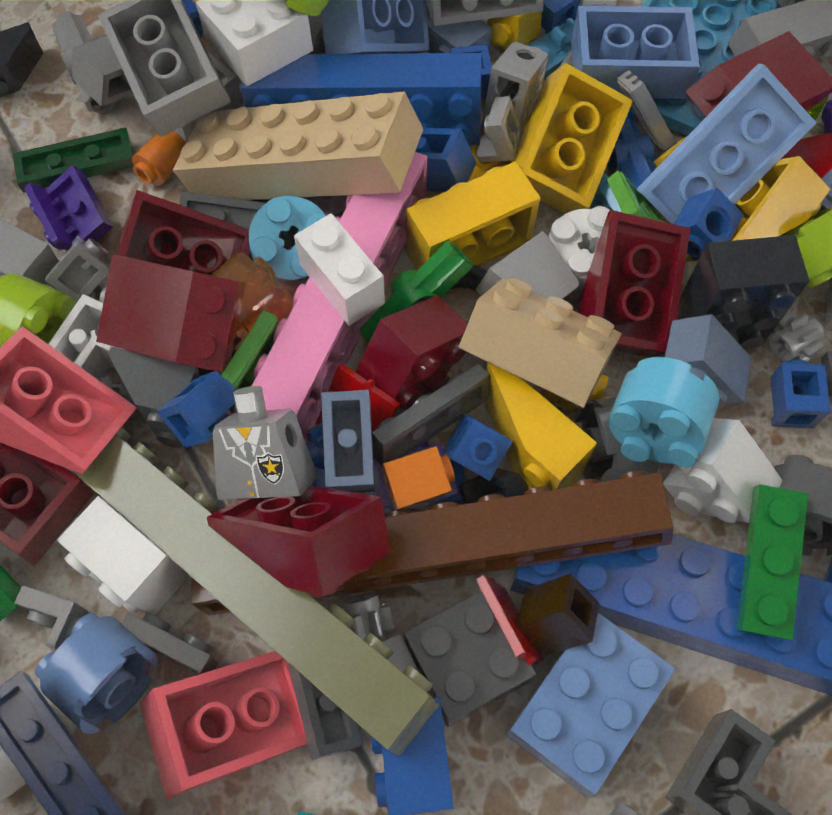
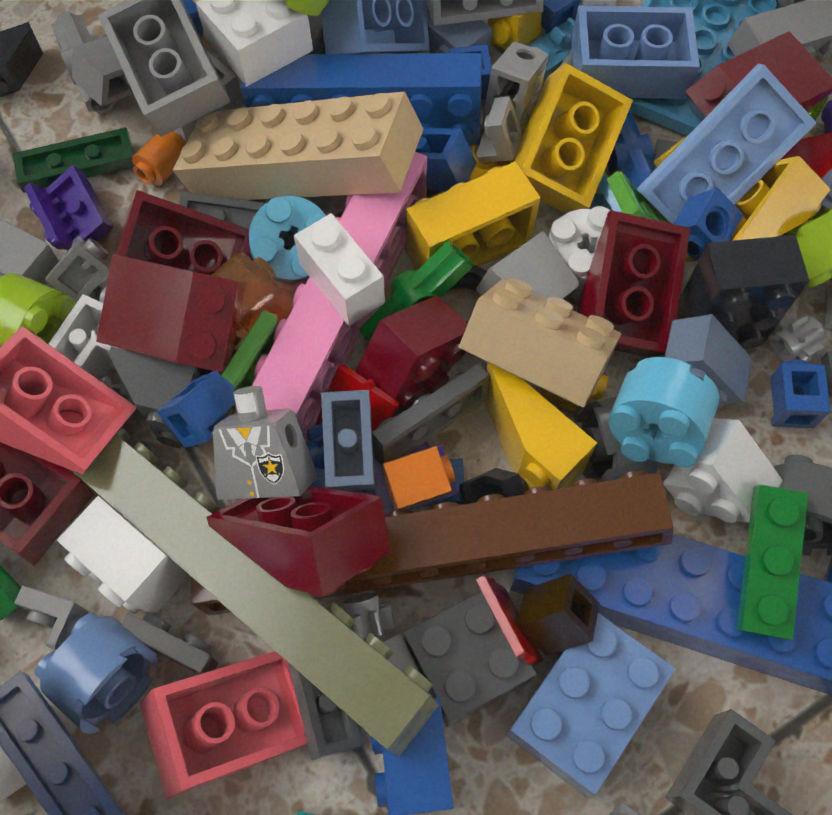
(477, 446): blue brick -> none
(646, 110): light grey tile -> none

